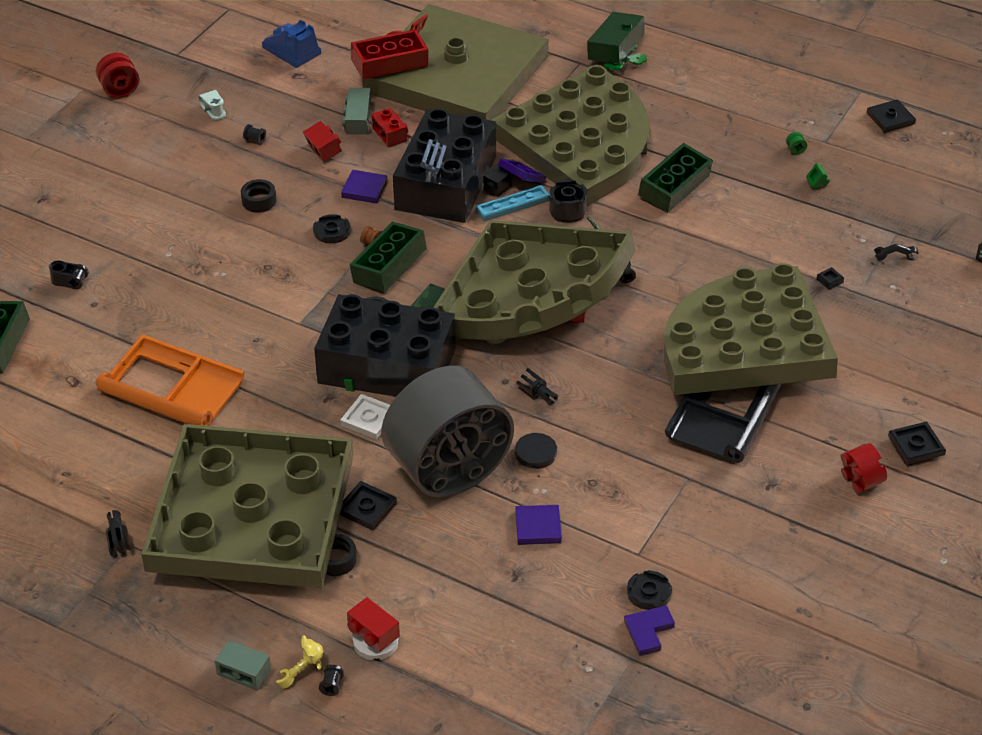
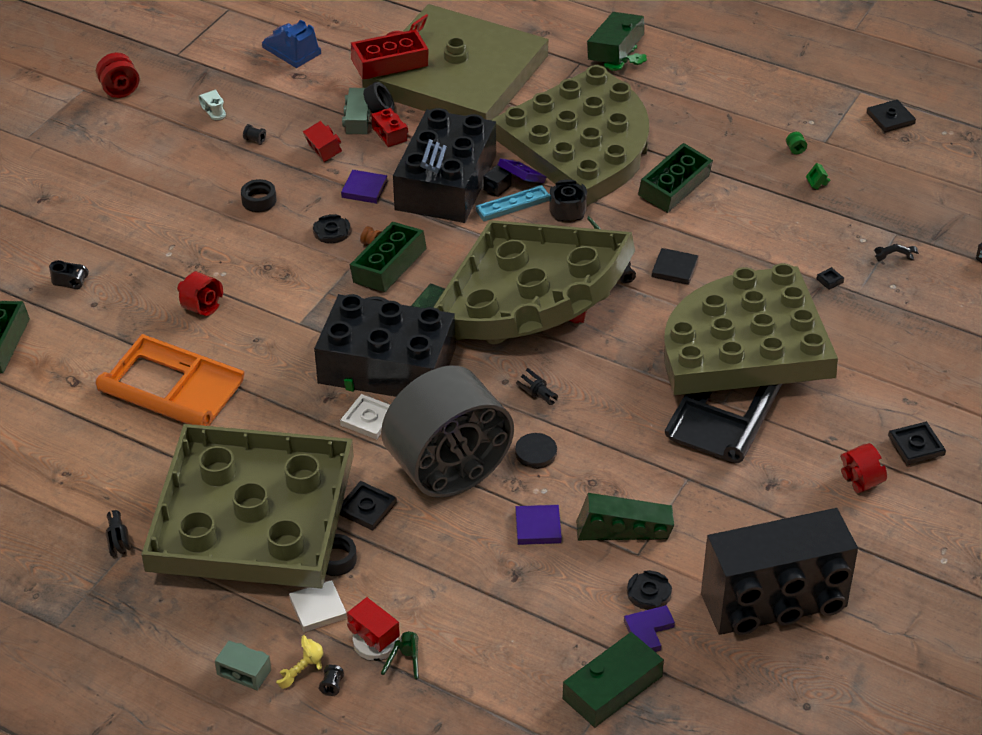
(200, 293): none -> red brick
(318, 606): none -> white tile
(378, 97): none -> black tyre
(408, 646): none -> dark green plant
(612, 679): none -> dark green brick
(623, 519): none -> dark green wedge
(675, 266): none -> black tile
(778, 571): none -> black brick

